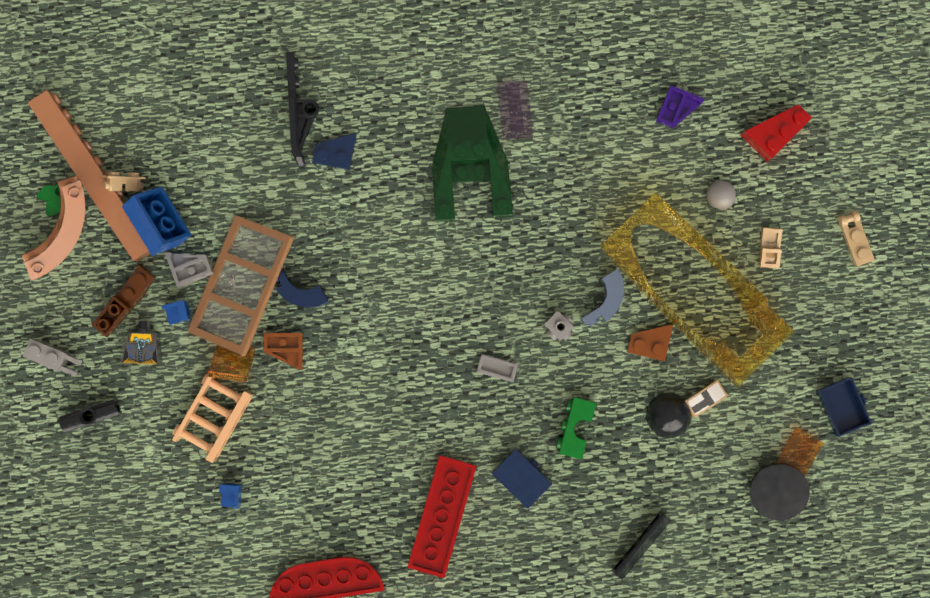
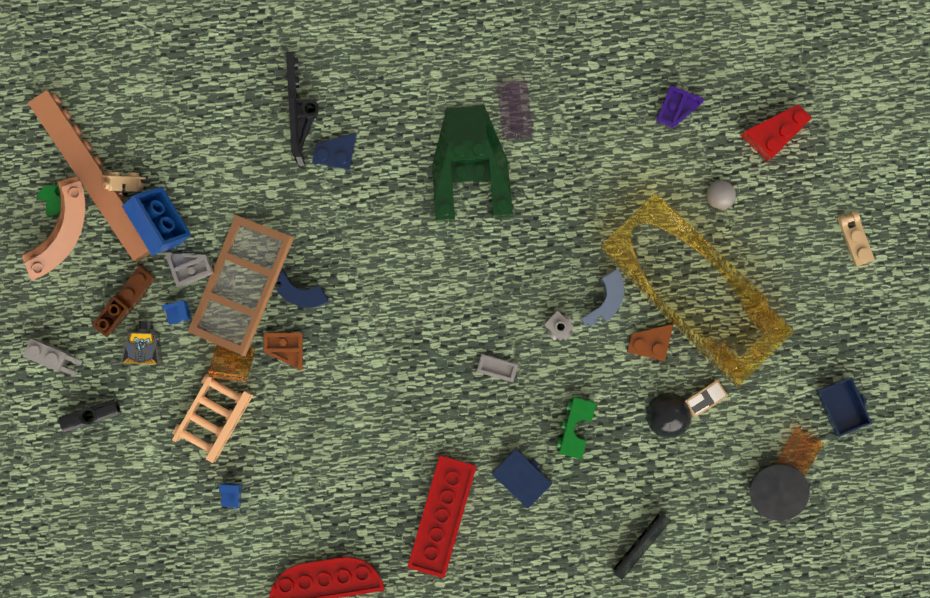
(770, 247): tan slope -> none

